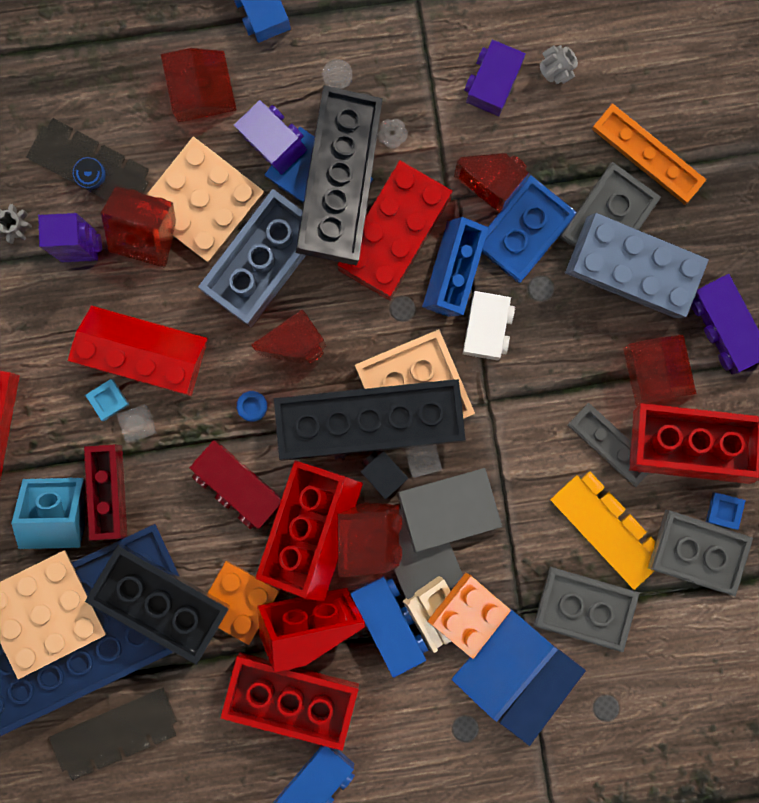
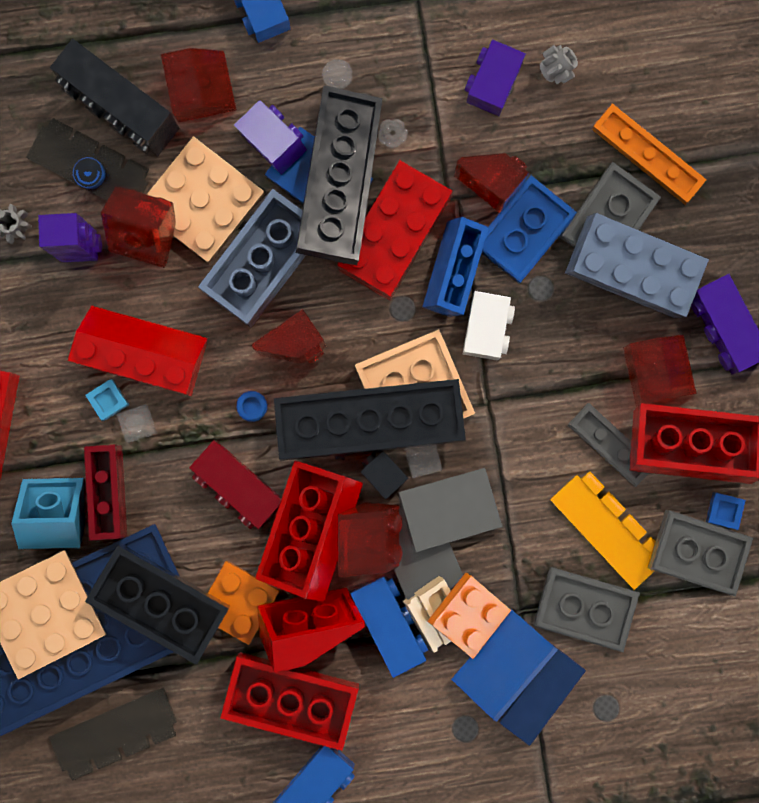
(115, 98): none -> black brick

